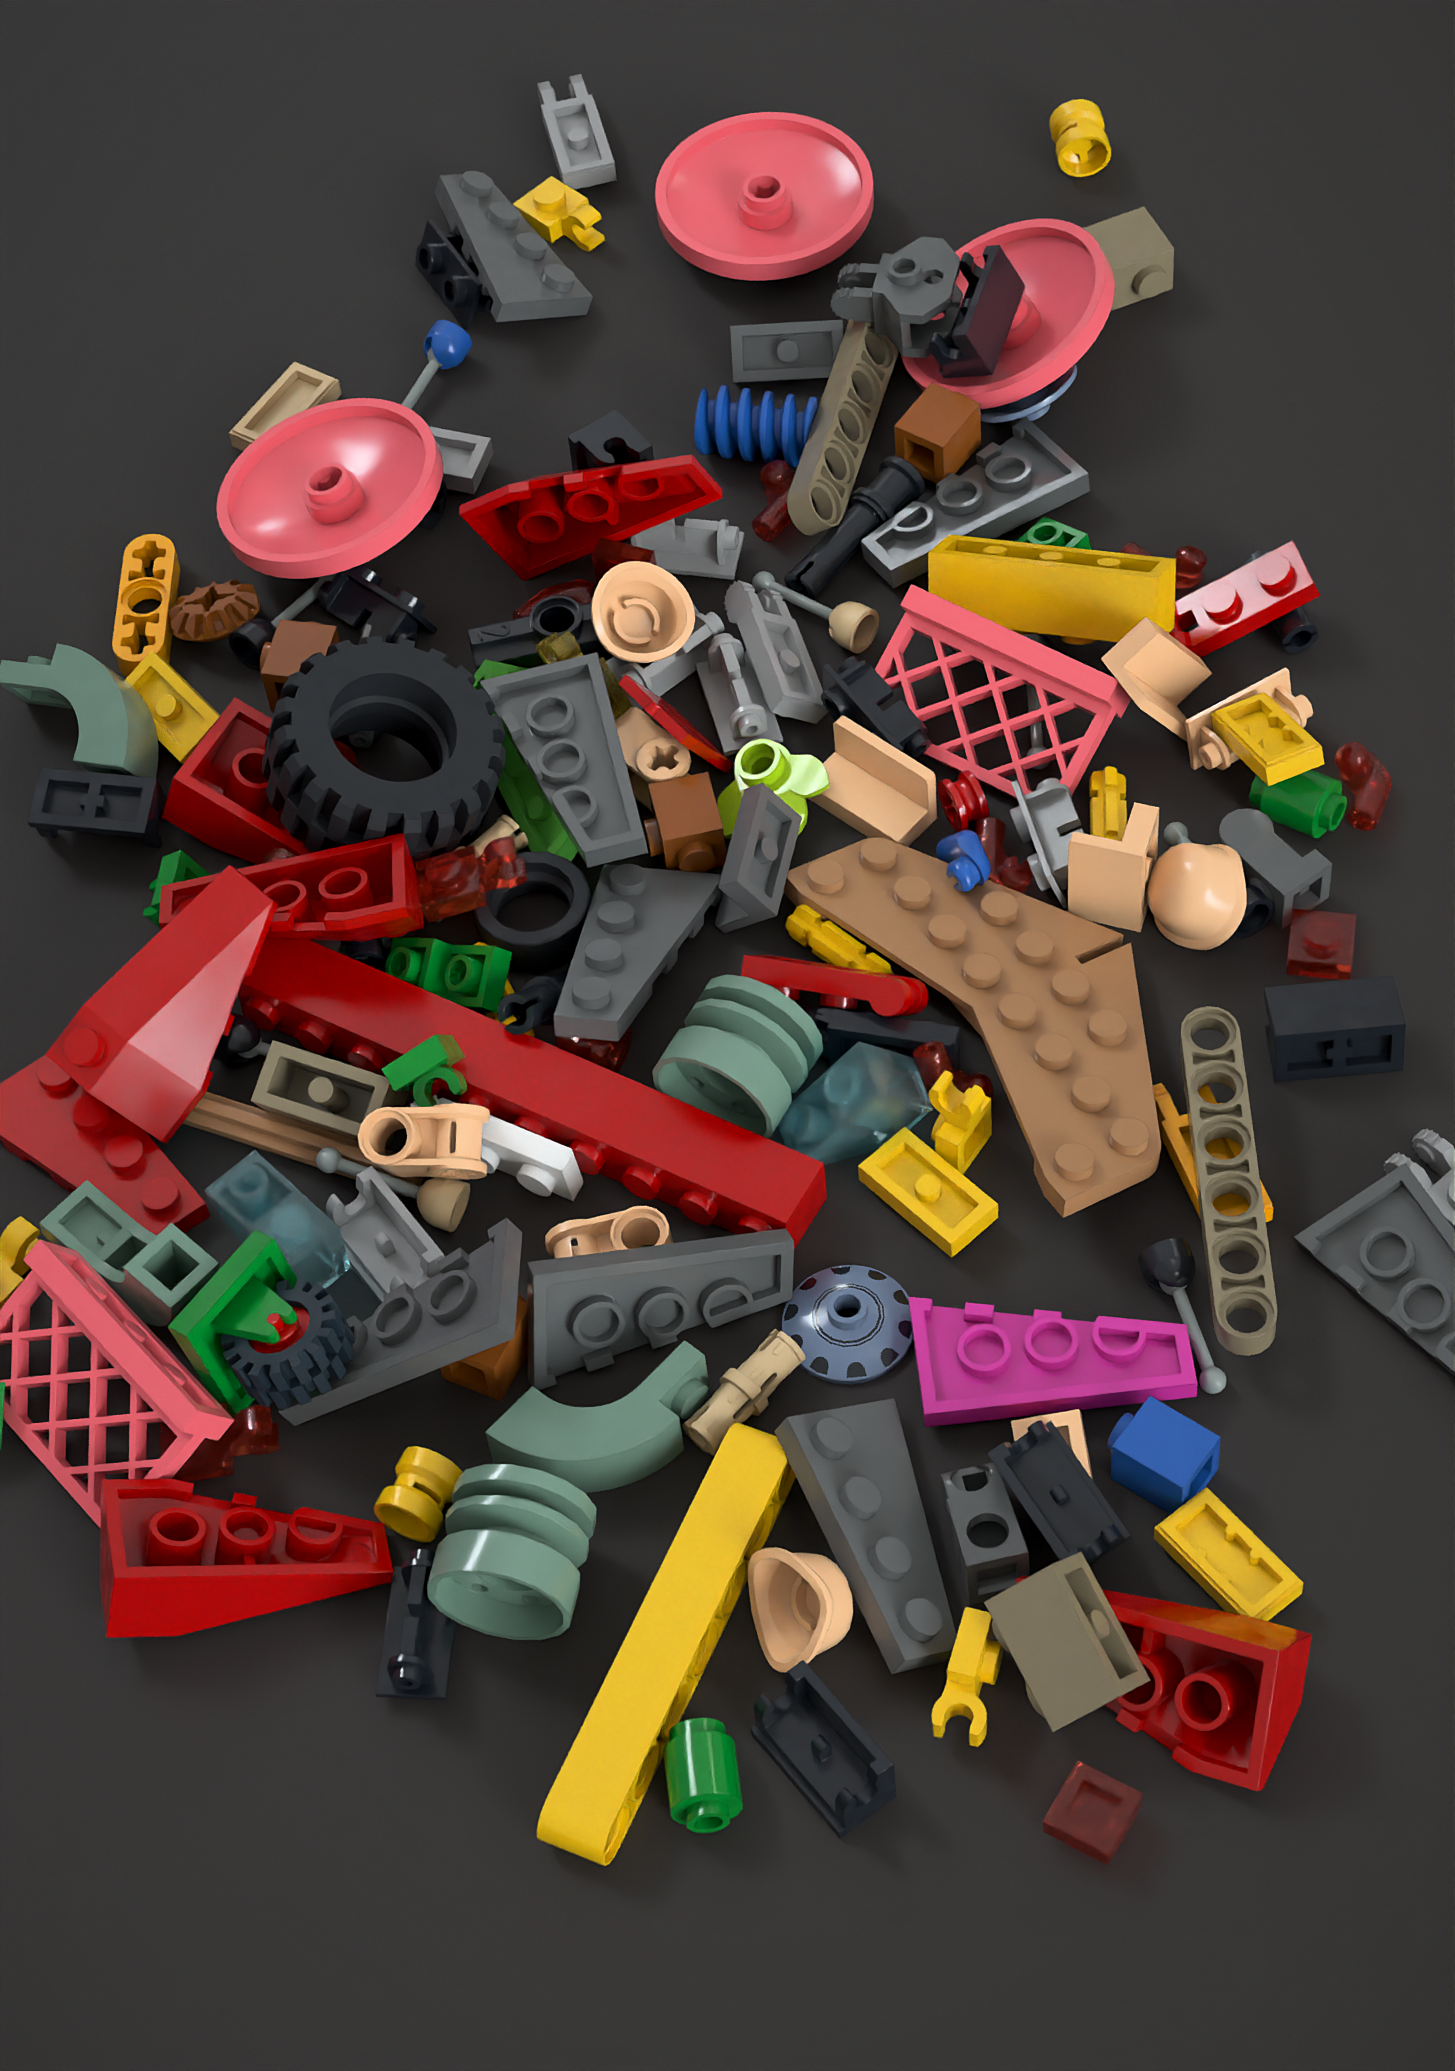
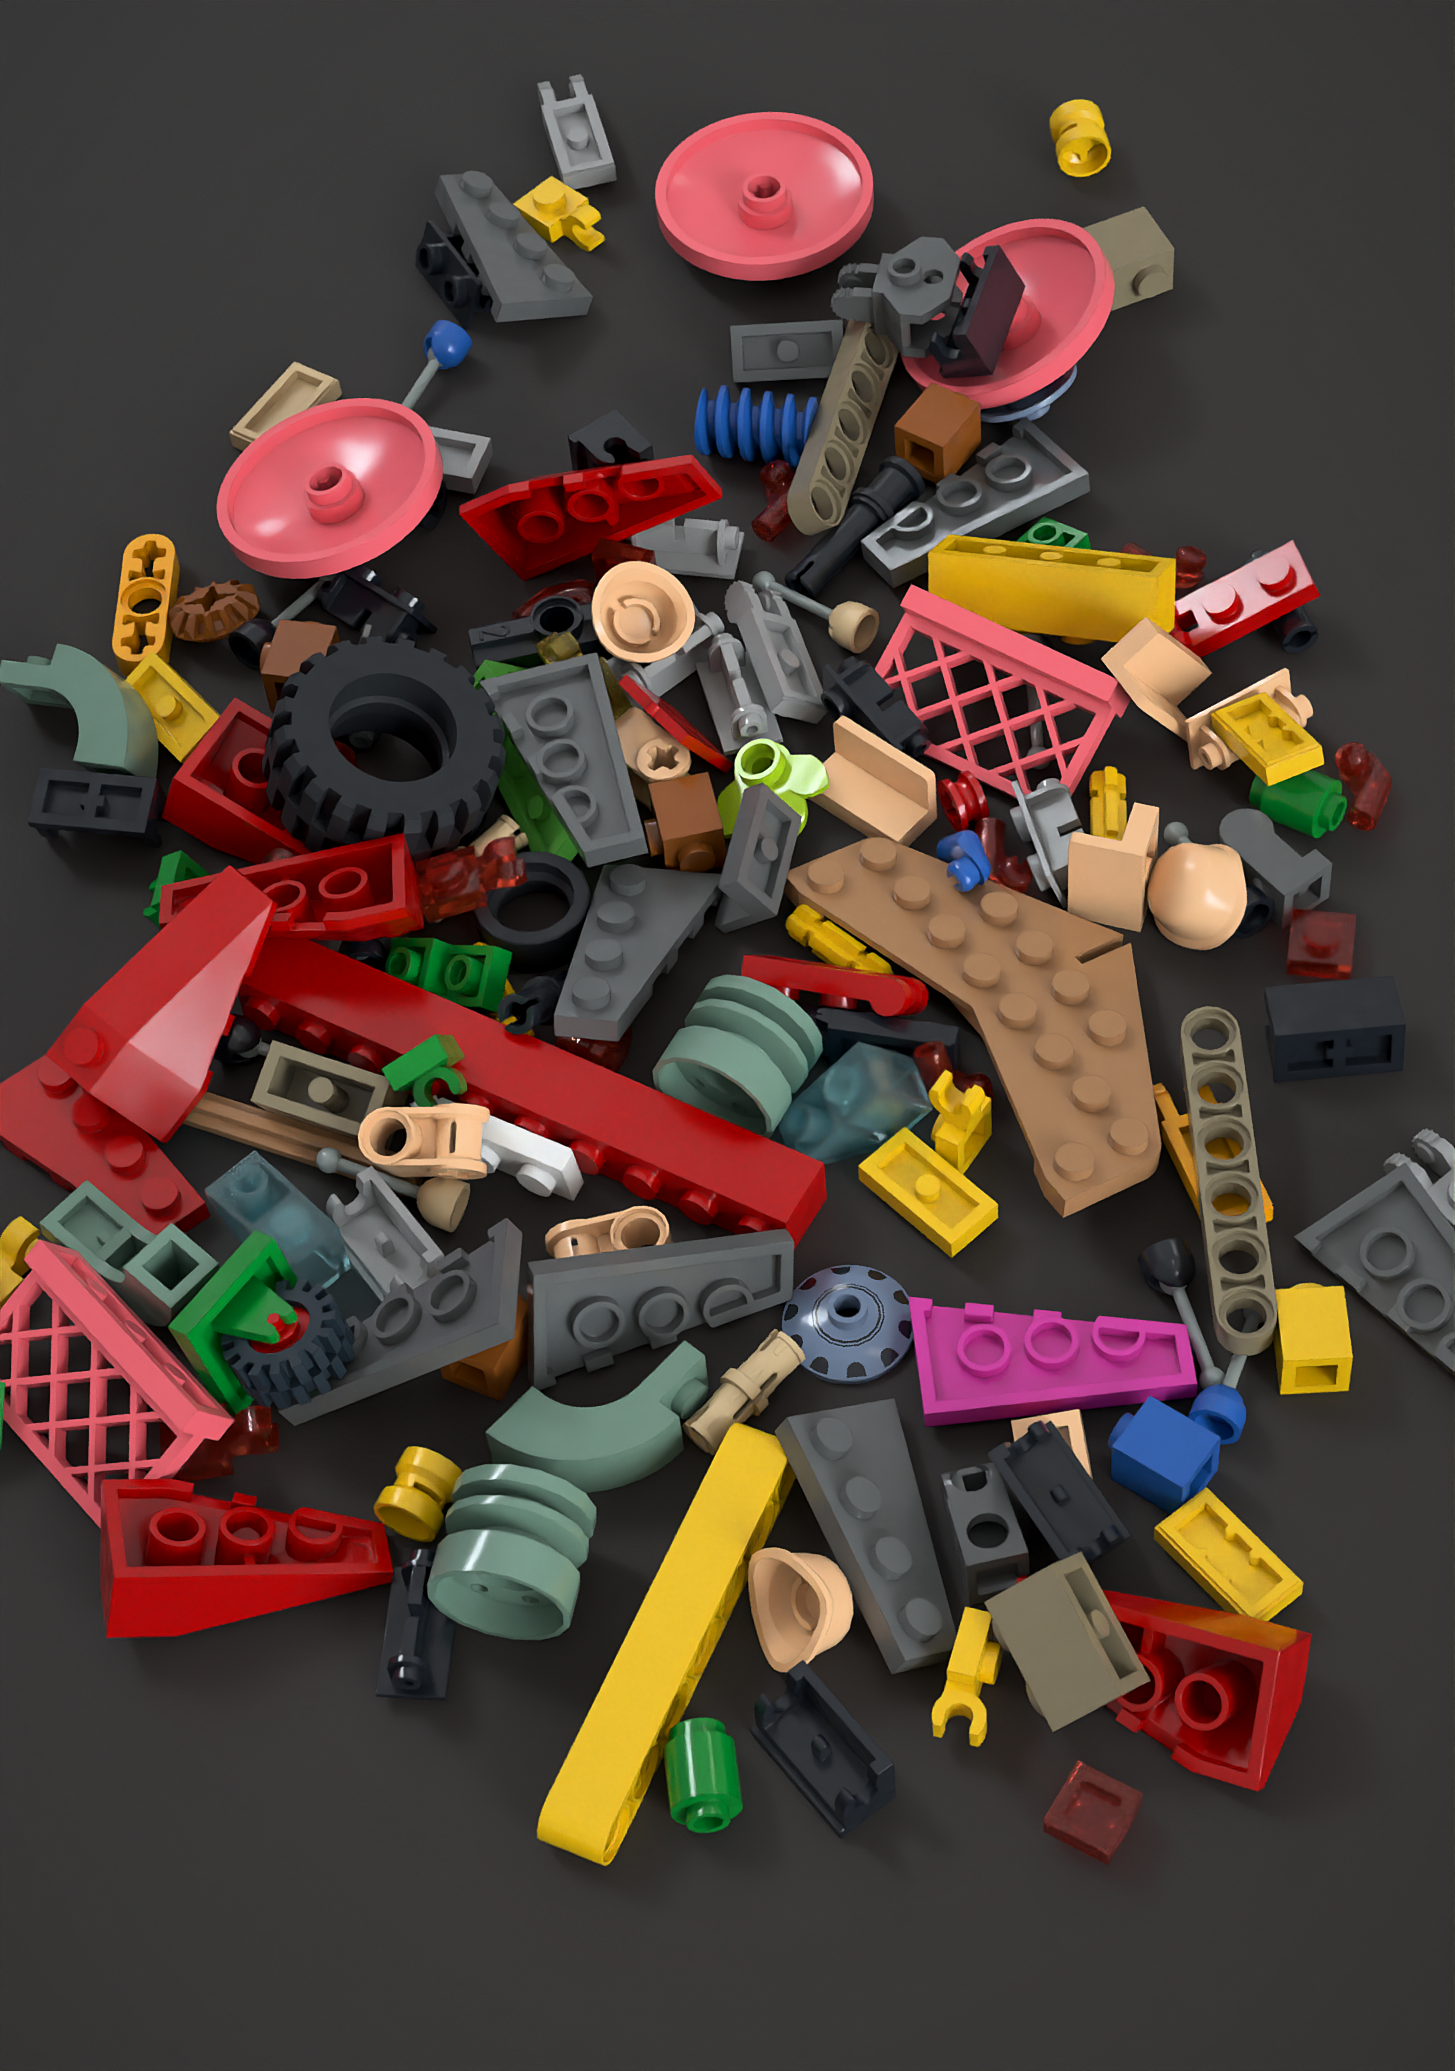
(1220, 1405): none -> blue hinge
(1312, 1339): none -> yellow brick

